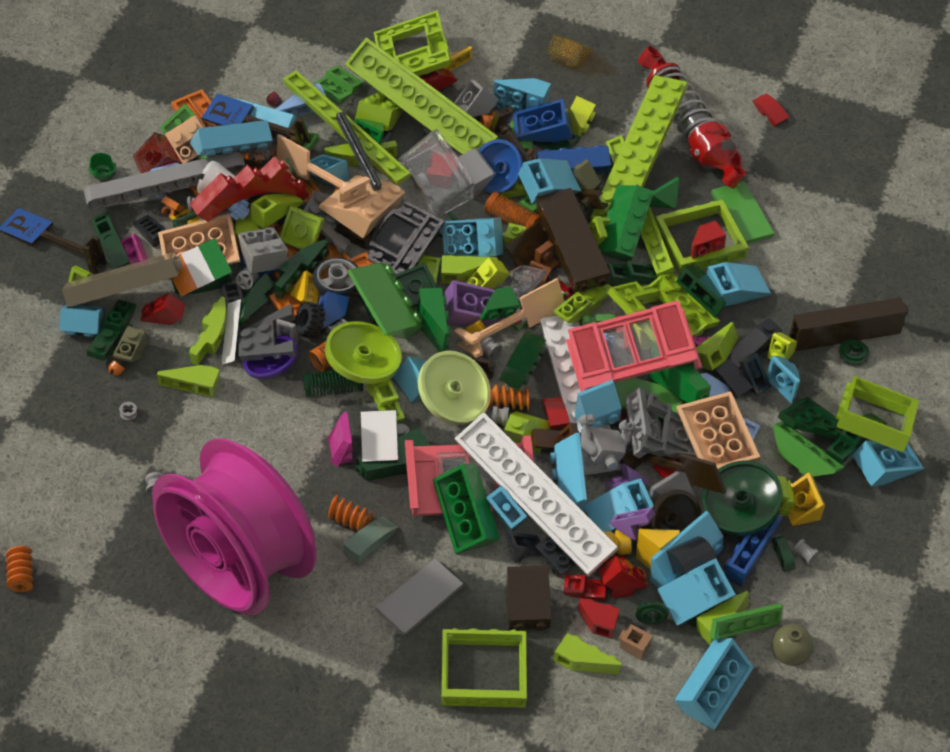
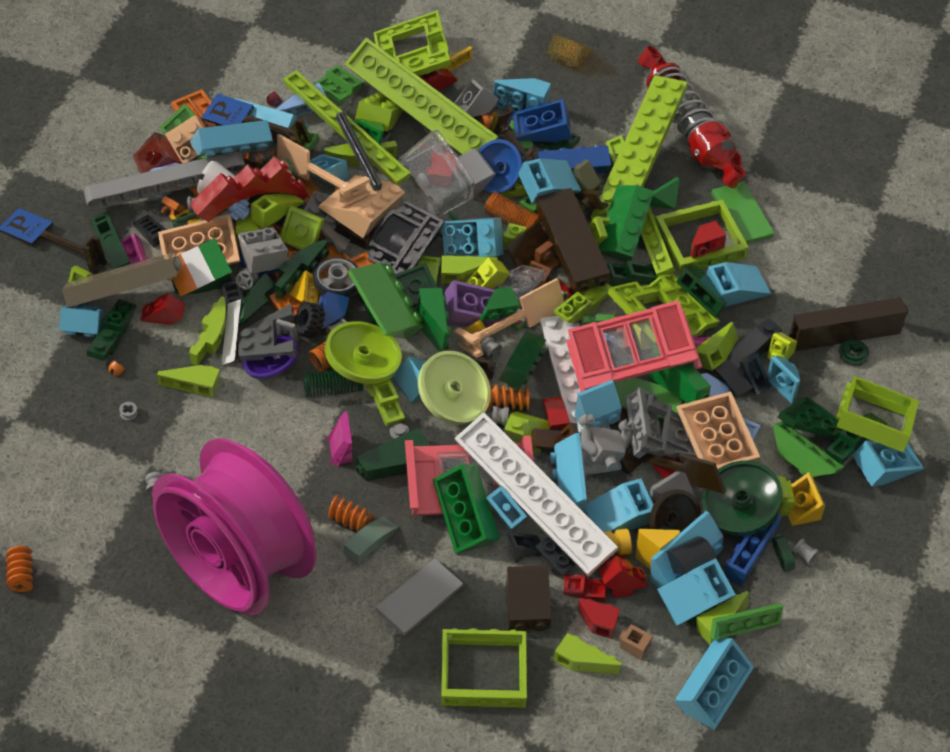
(101, 163): green hair -> none
(131, 345): olive slope -> none
(379, 436): white sticker -> none
(580, 114): neon yellow slope -> none
(628, 475): medium lavender slope -> none
(630, 522): medium lavender slope -> none
(644, 614): dark green gear -> none
(771, 108): red slope -> none
(792, 644): olive cylinder -> none

